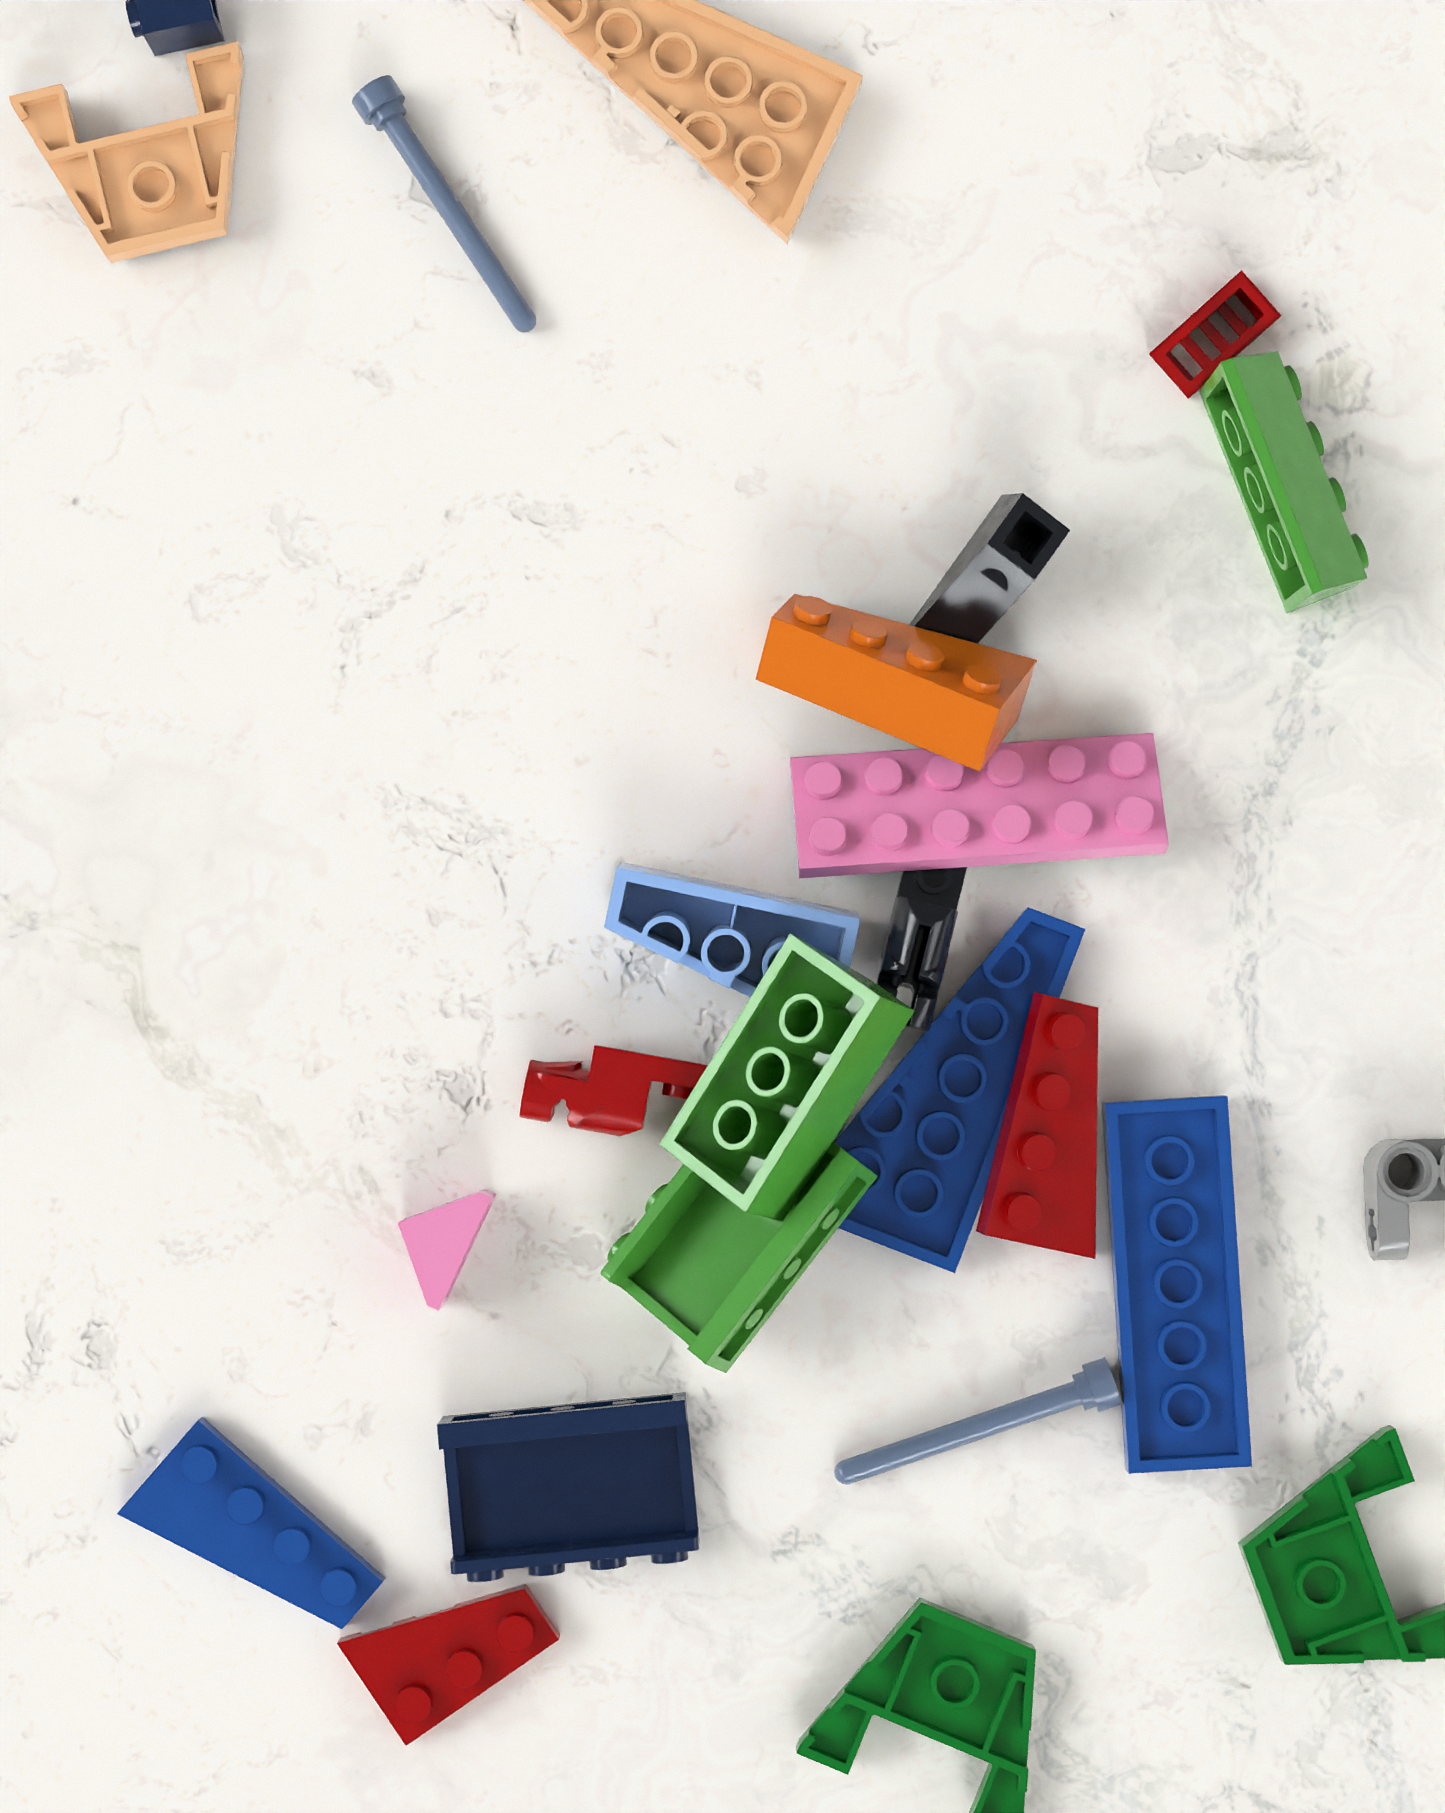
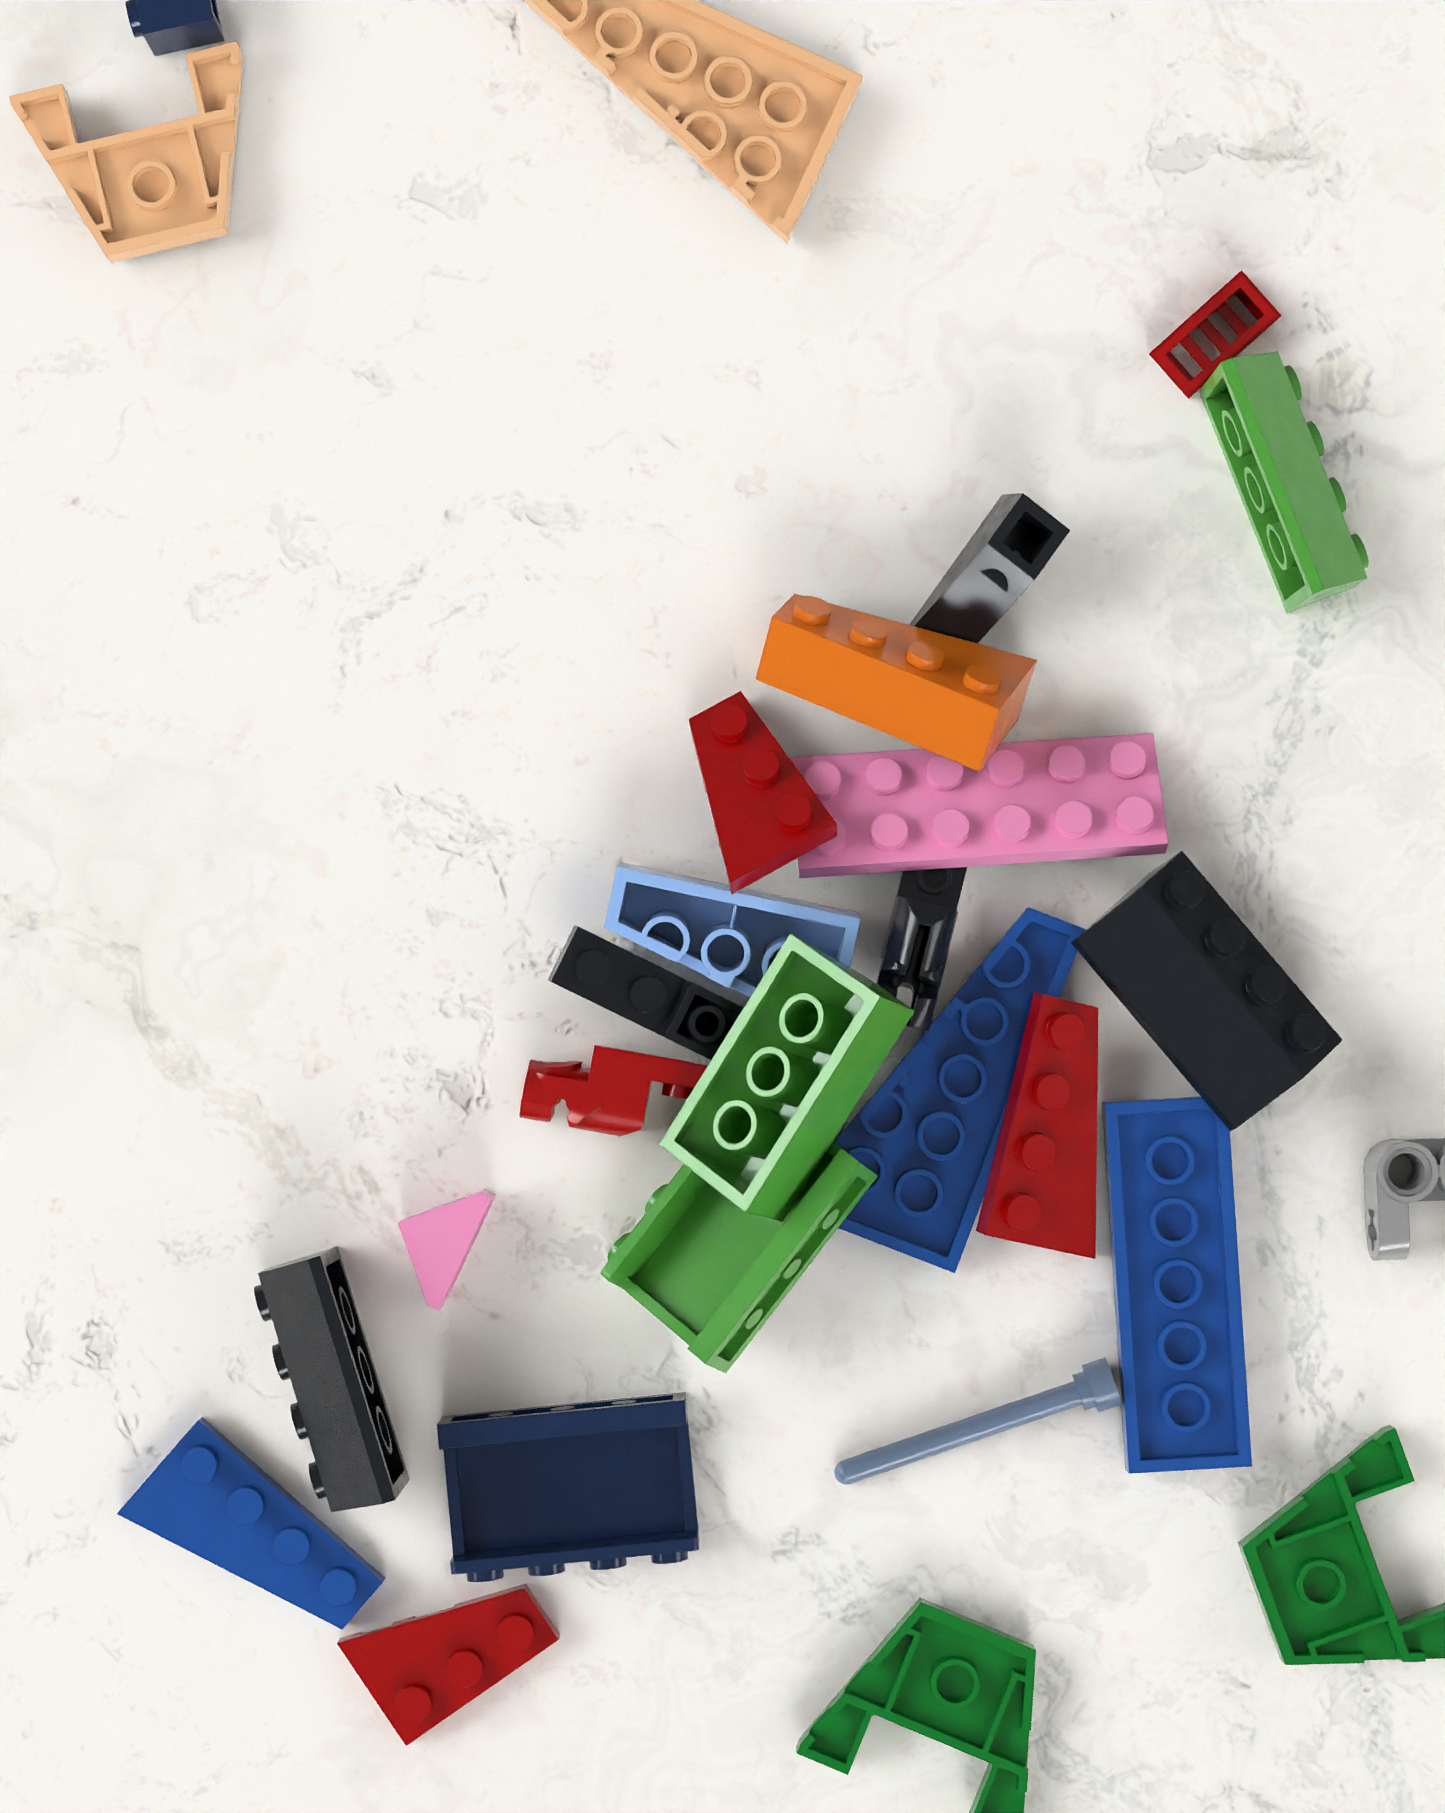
(333, 1381): none -> black slope
(382, 105): sand blue piece -> none
(644, 992): none -> black slope
(755, 793): none -> red wing
(1206, 991): none -> black slope

